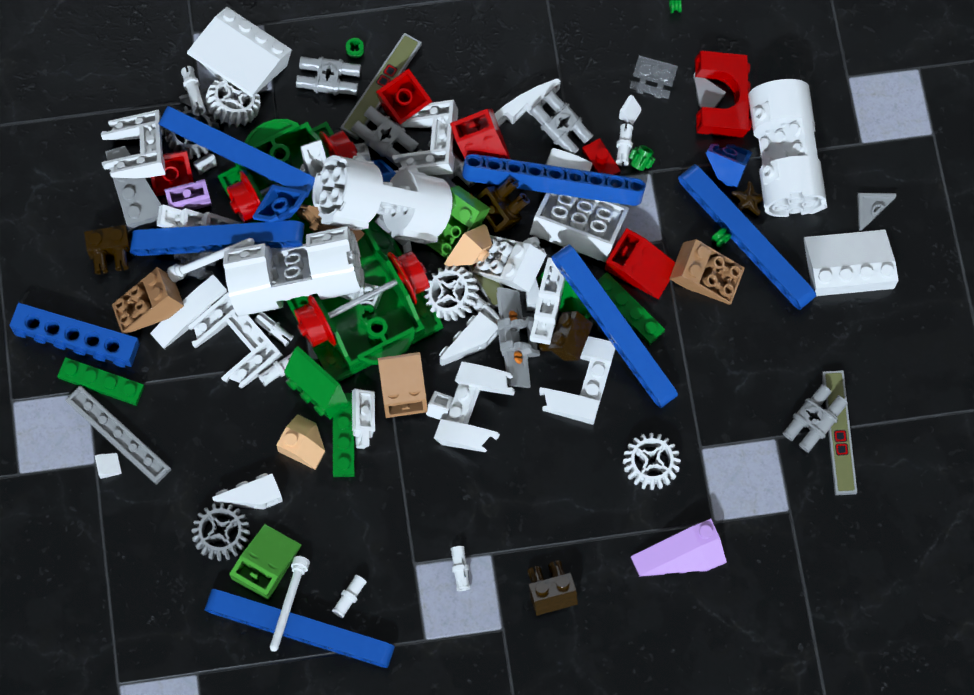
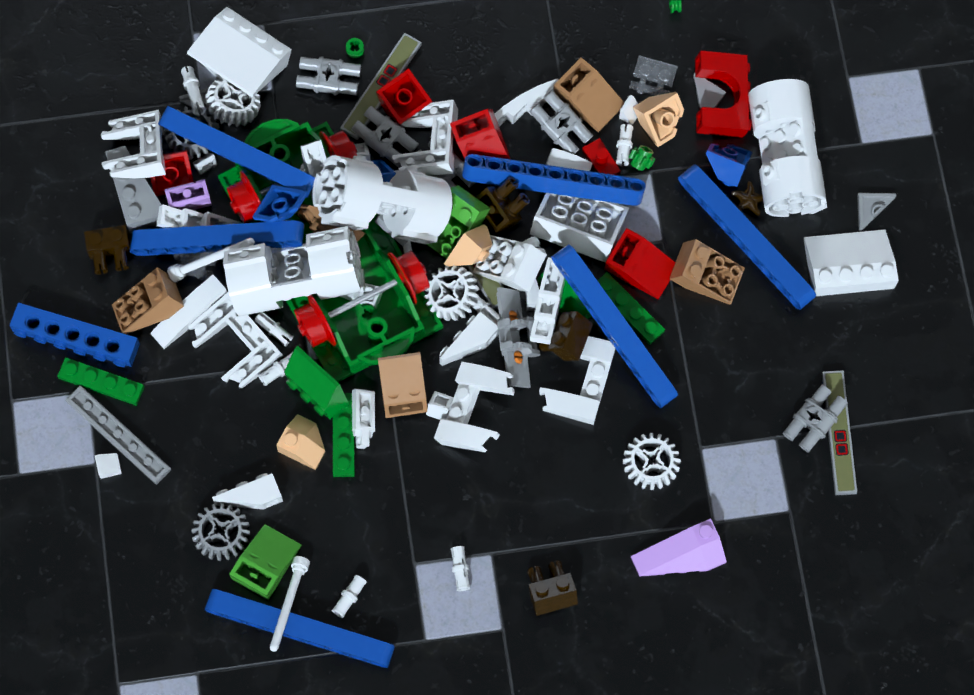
(588, 94): none -> medium nougat slope
(660, 116): none -> light nougat slope
(721, 237): green bush -> none

